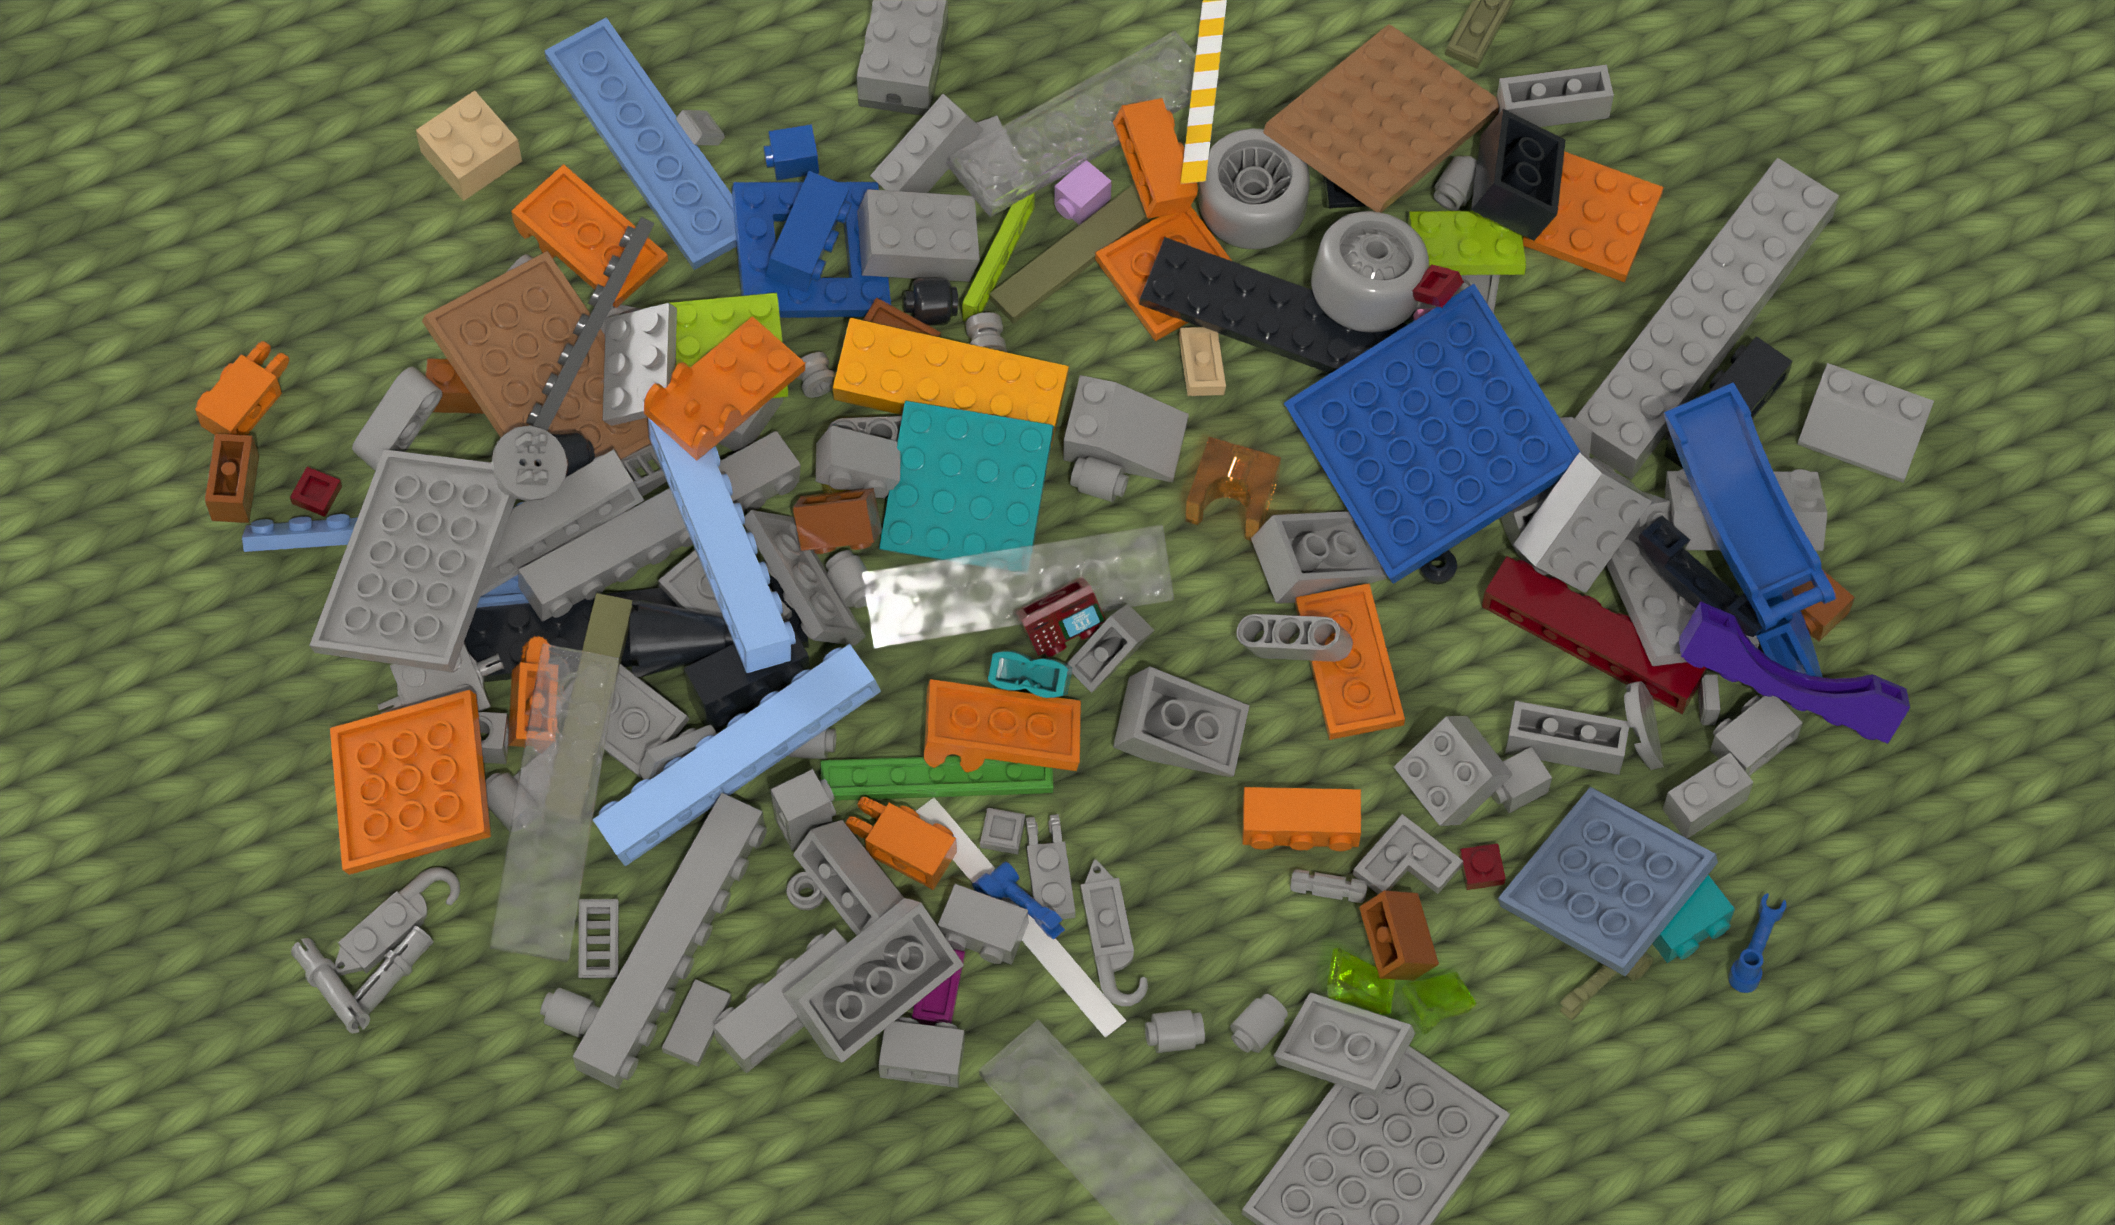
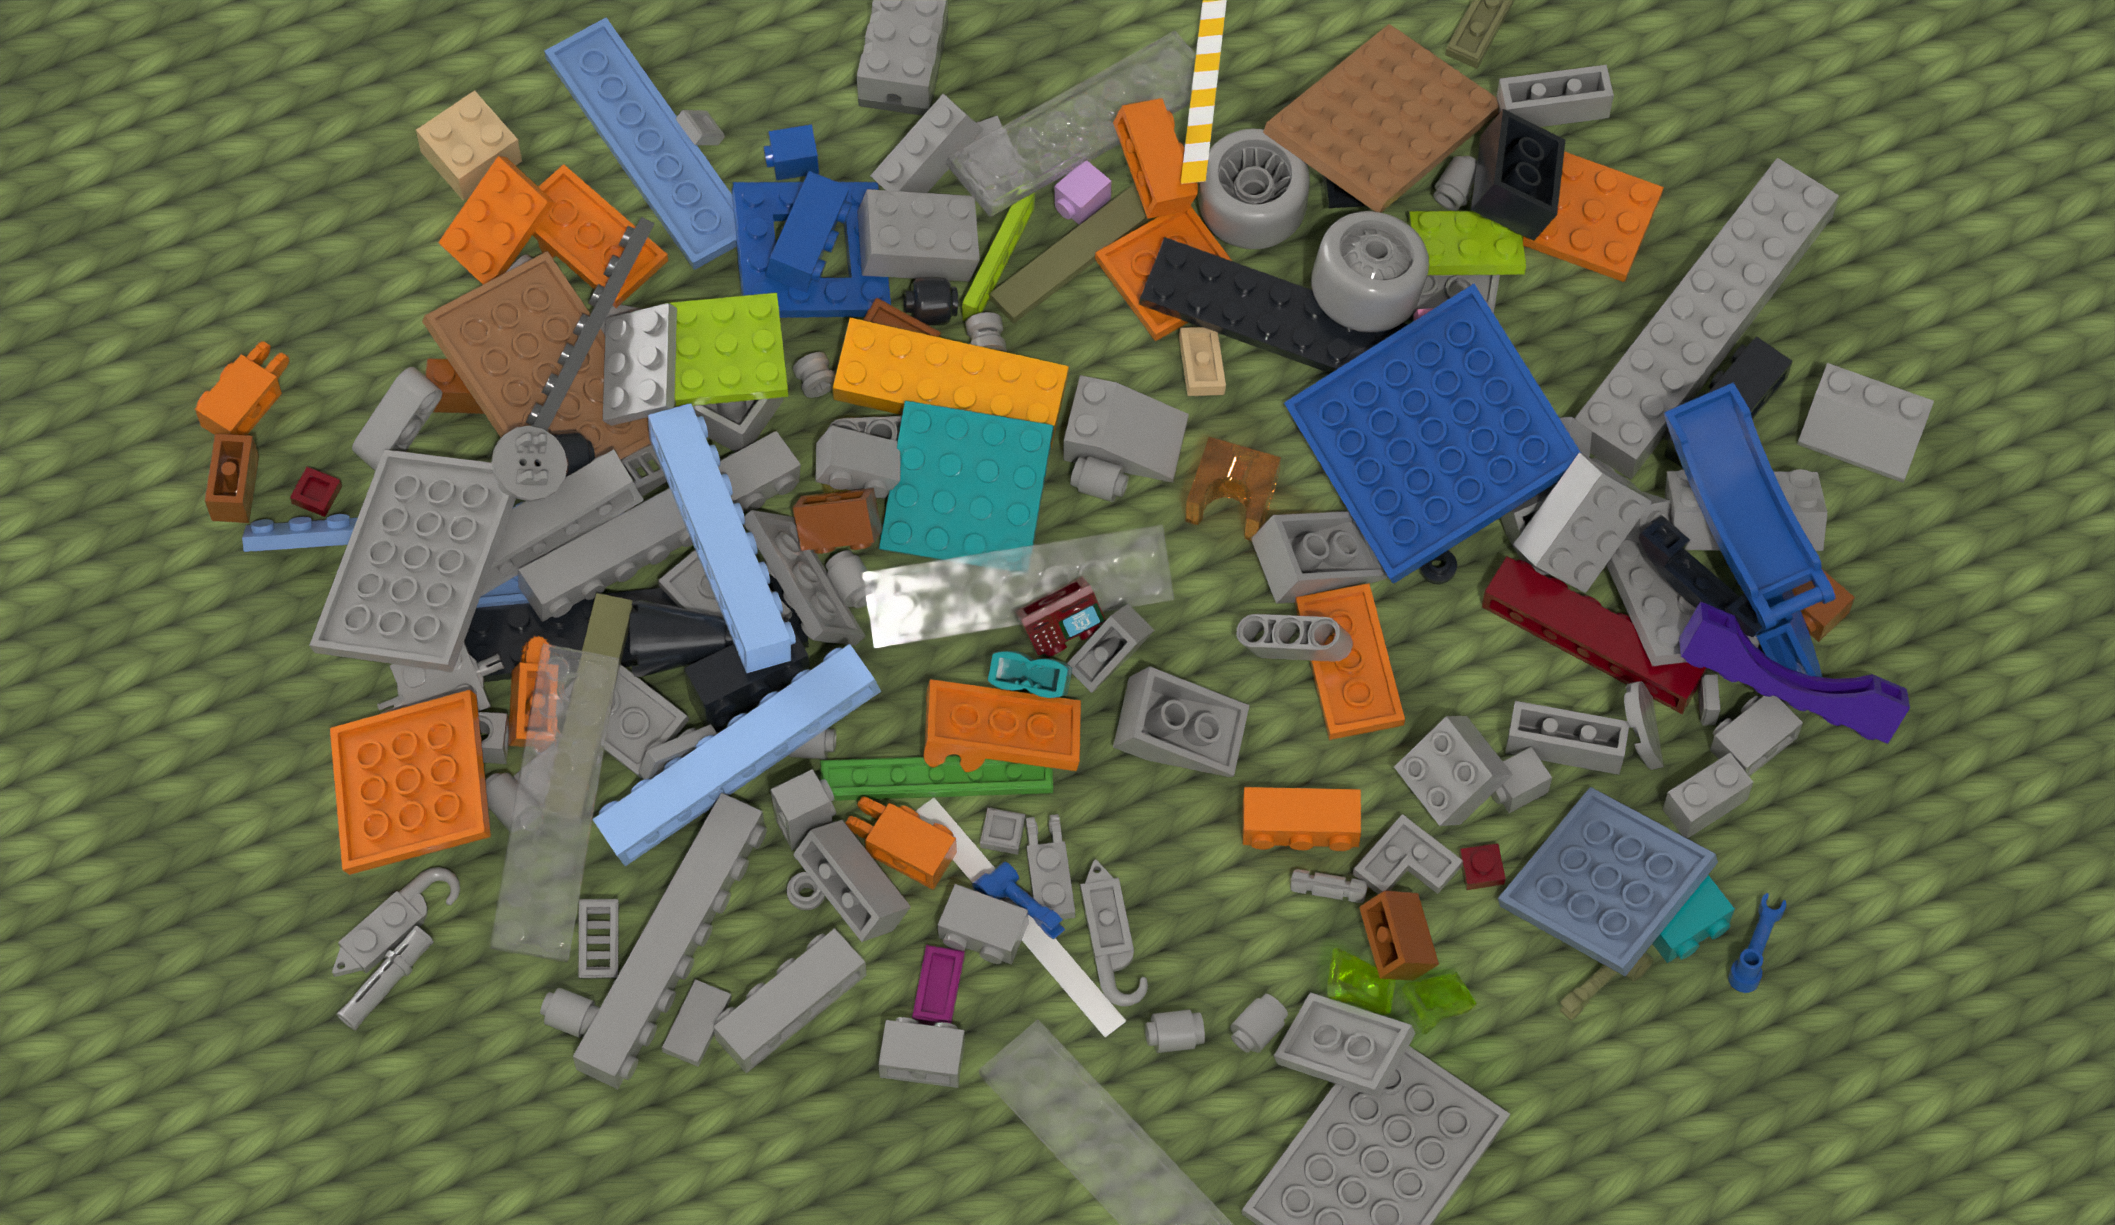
(322, 974): light grey pin -> none
(496, 221): none -> orange plate
(722, 388): orange hinge -> none
(873, 980): light grey brick -> none
(1437, 286): dark red plate -> none

